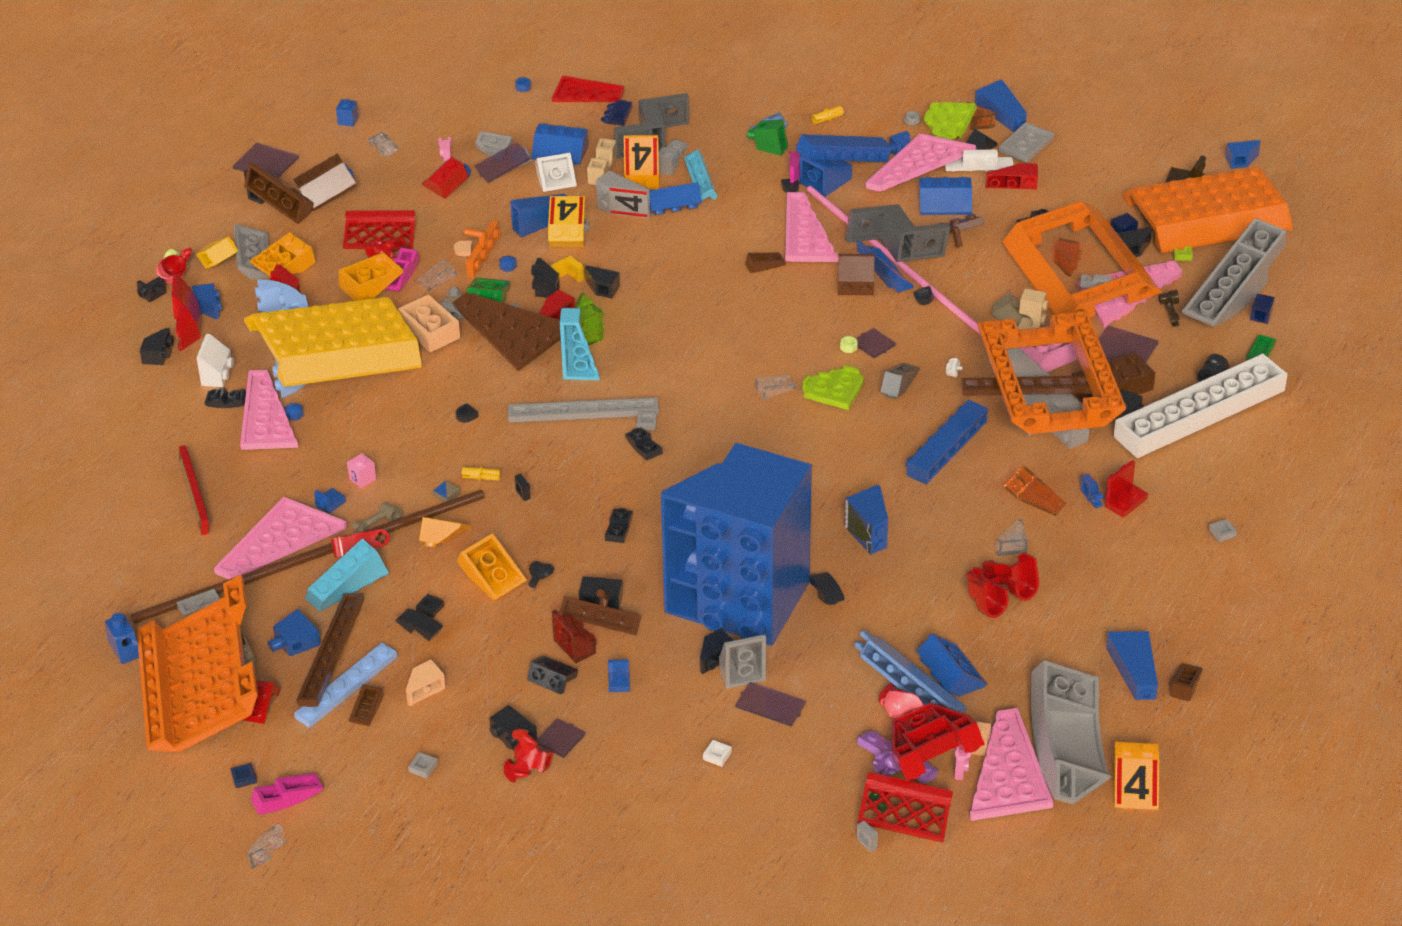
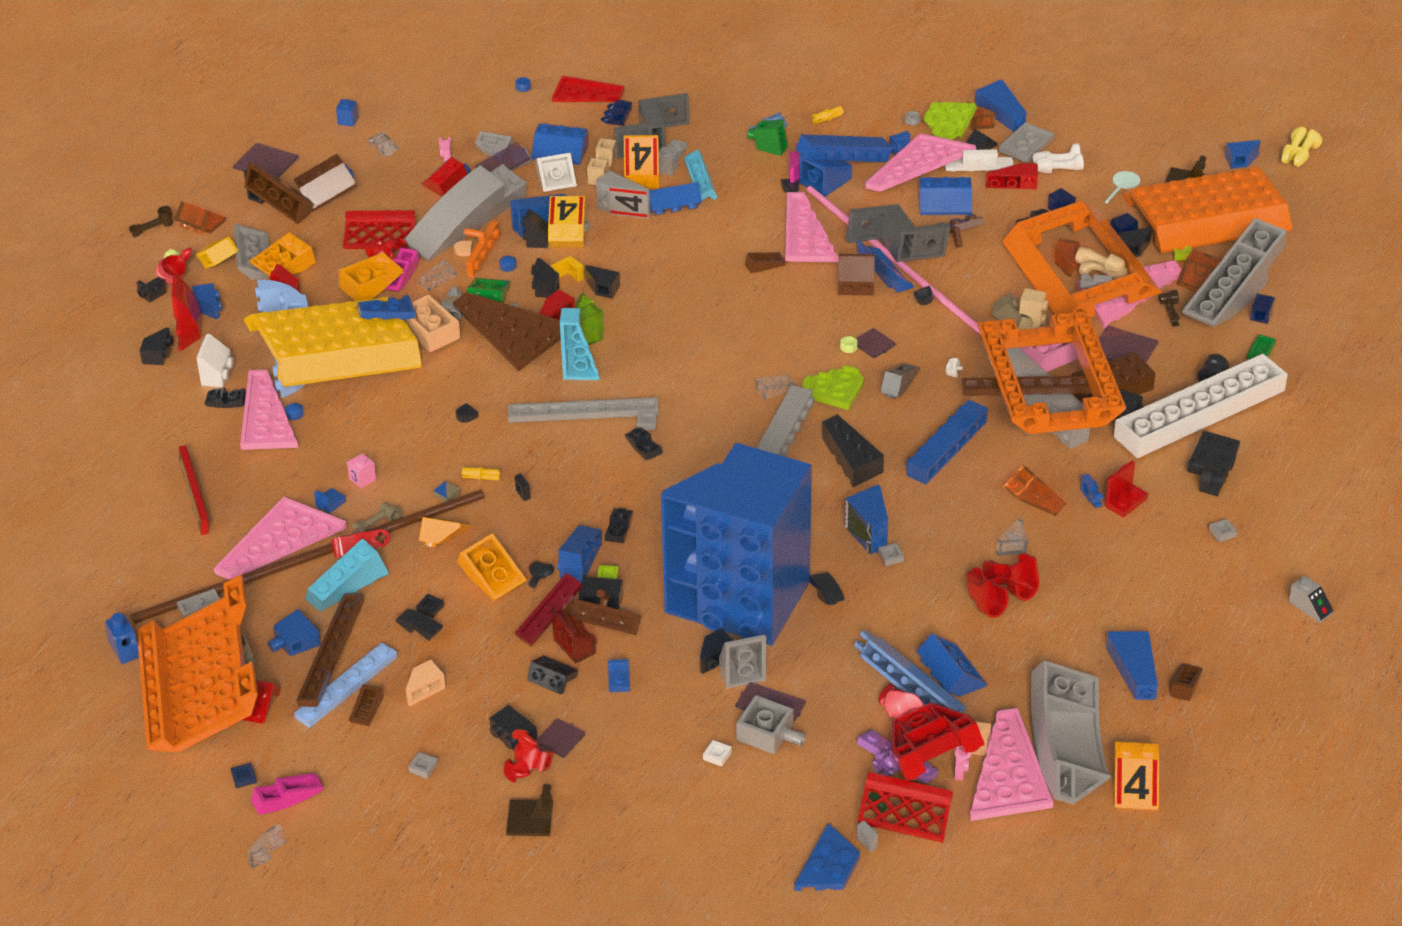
(165, 217): none -> dark brown brick
(198, 218): none -> clear orange slope
(388, 309): none -> blue wing
(466, 205): none -> light grey slope
(531, 816): none -> dark brown plate
(535, 230): none -> black slope
(541, 617): none -> dark red plate
(579, 552): none -> blue wedge
(607, 571): none -> lime plate
(767, 725): none -> light grey brick
(787, 421): none -> light grey brick
(829, 863): none -> blue wing
(852, 451): none -> black wedge
(890, 554): none -> light grey plate
(1047, 161): none -> white piece
(1060, 199): none -> clear blue brick
(1091, 260): none -> tan piece
(1124, 180): none -> light aqua piece
(1197, 270): none -> clear orange slope
(1213, 460): none -> black plate
(1300, 154): none -> light yellow piece
(1310, 599): none -> light grey slope

